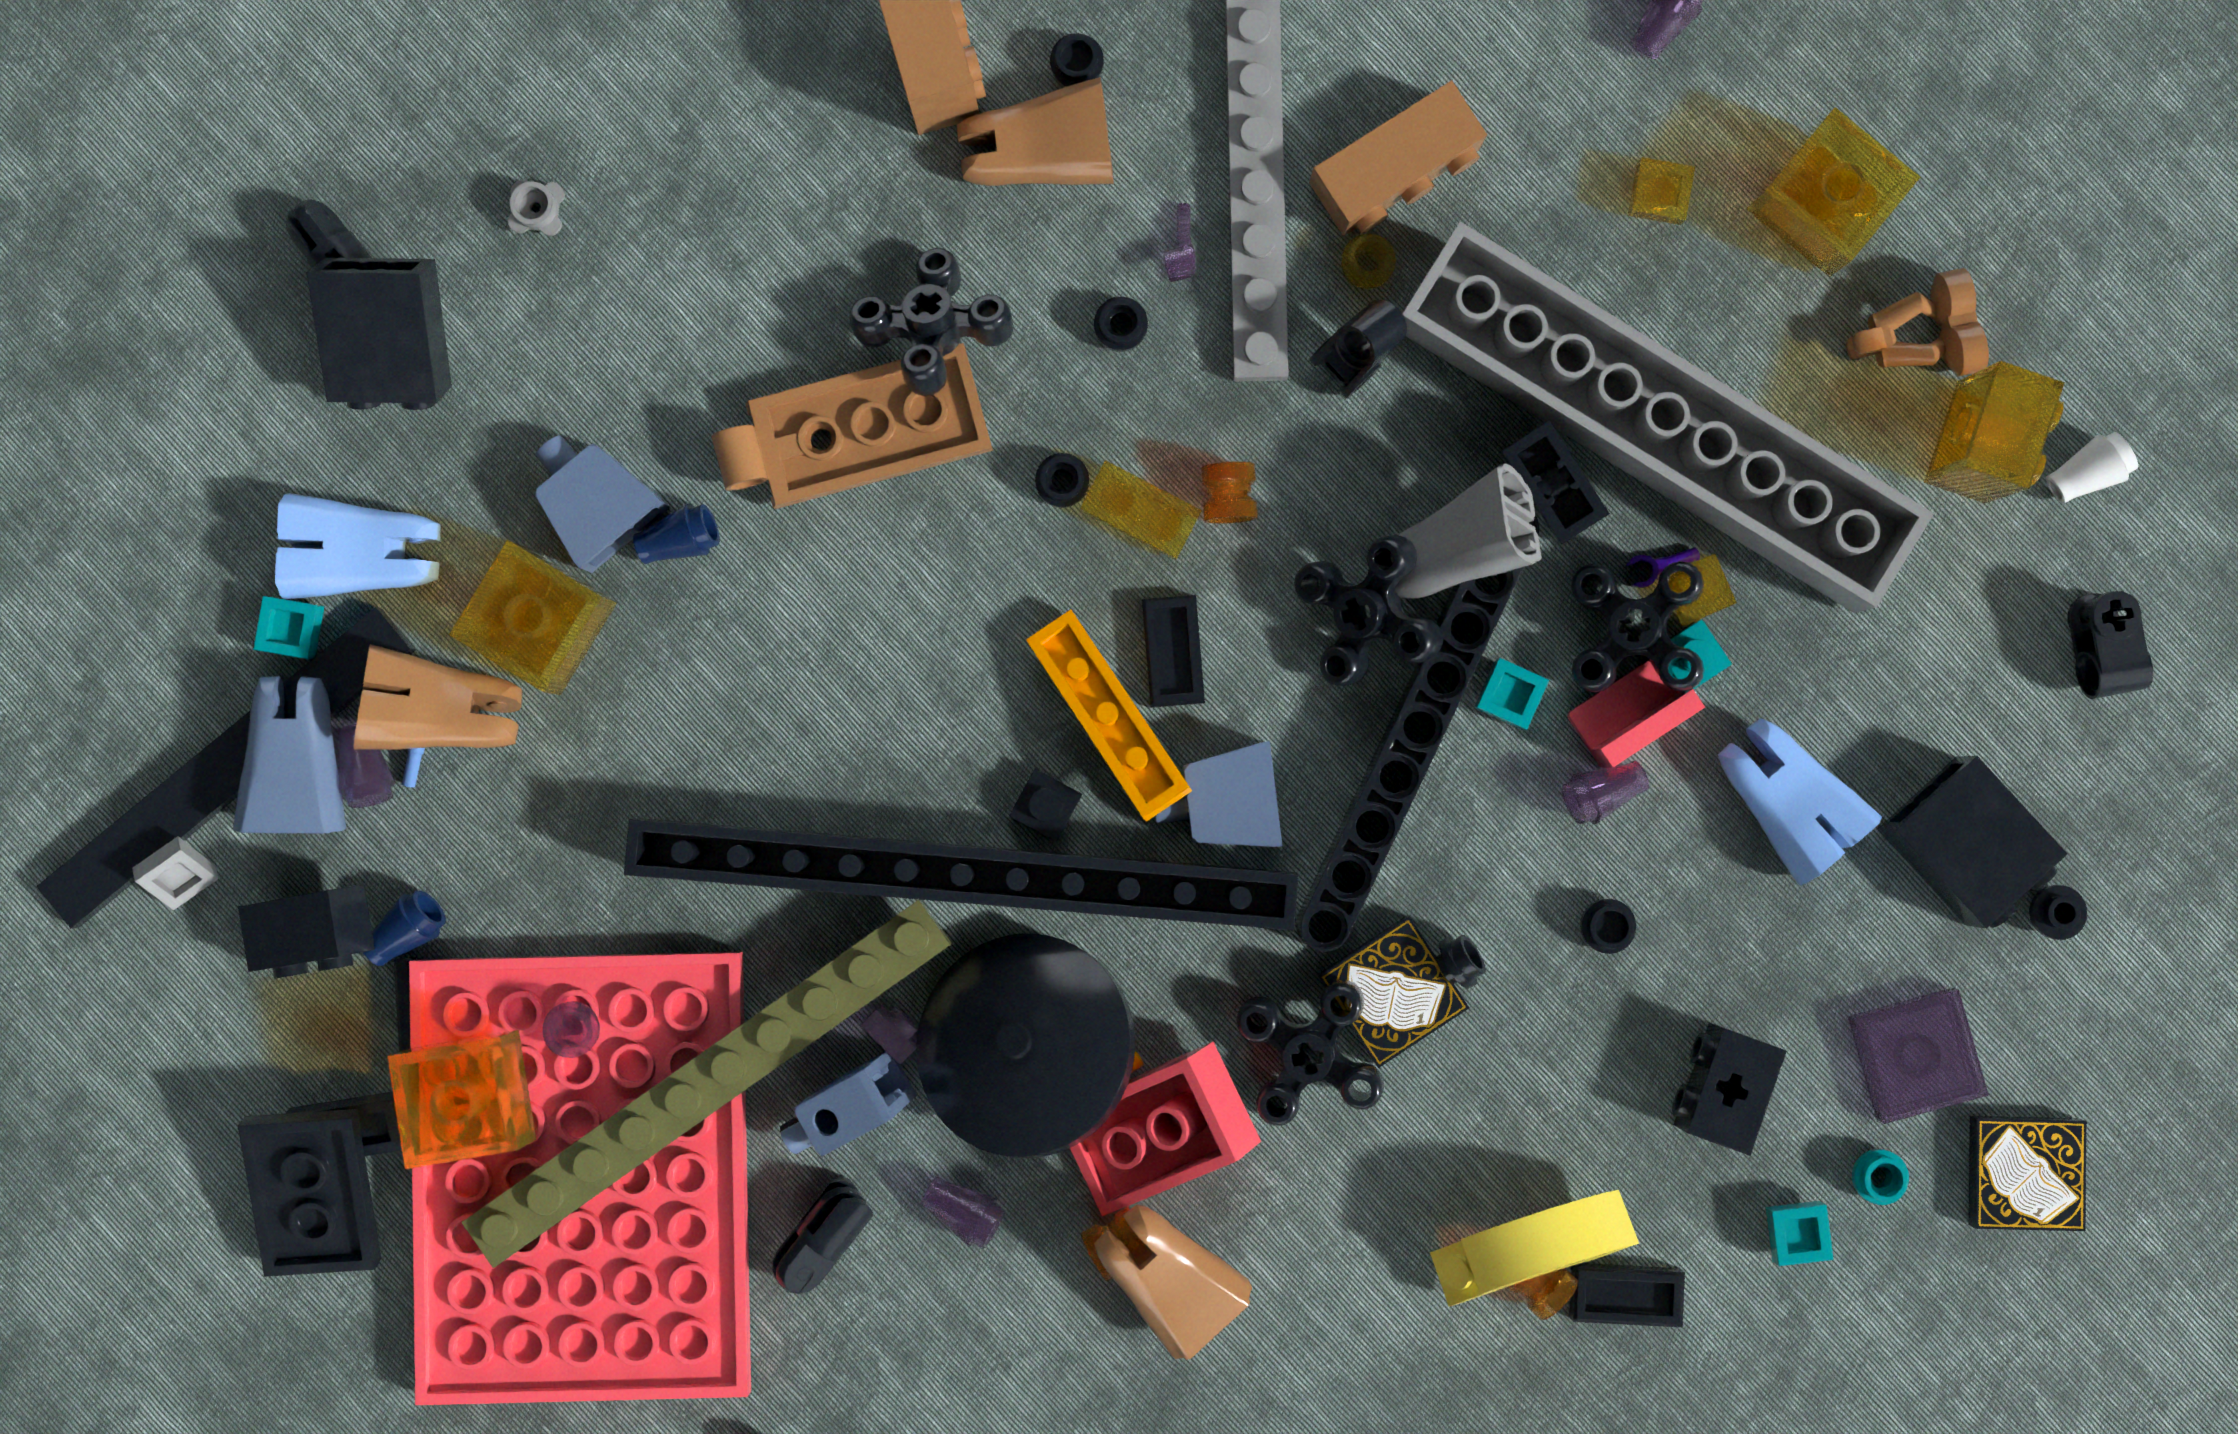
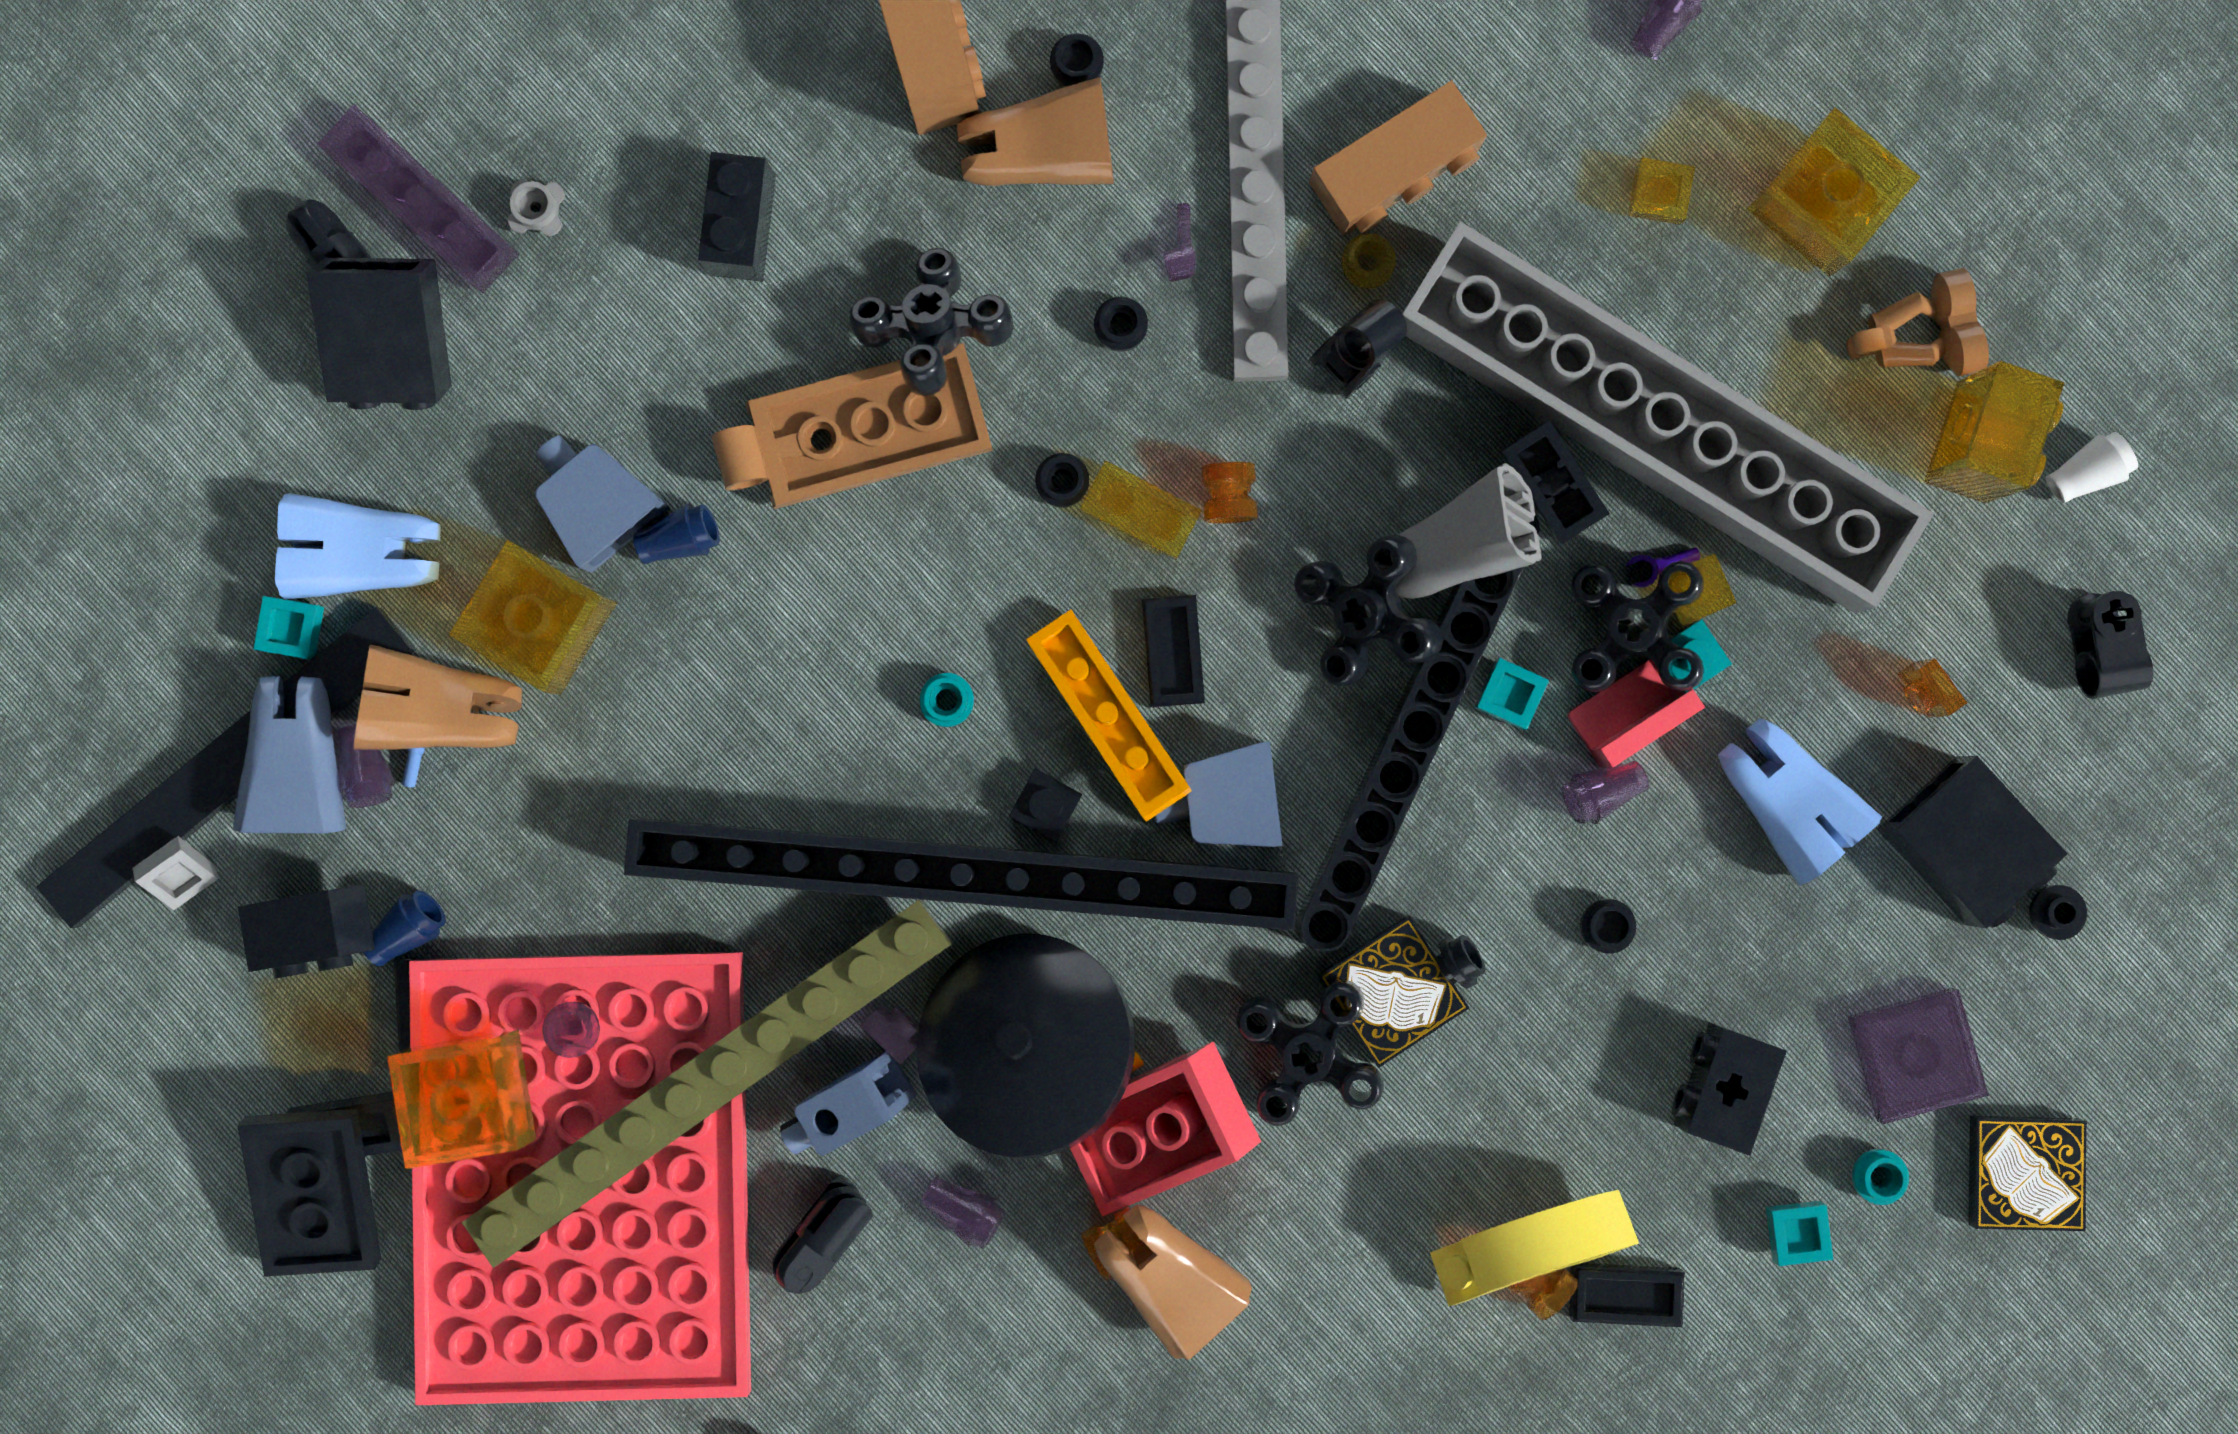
(418, 199): none -> clear purple plate
(737, 216): none -> black brick
(931, 691): none -> teal plate
(1930, 689): none -> clear orange plate

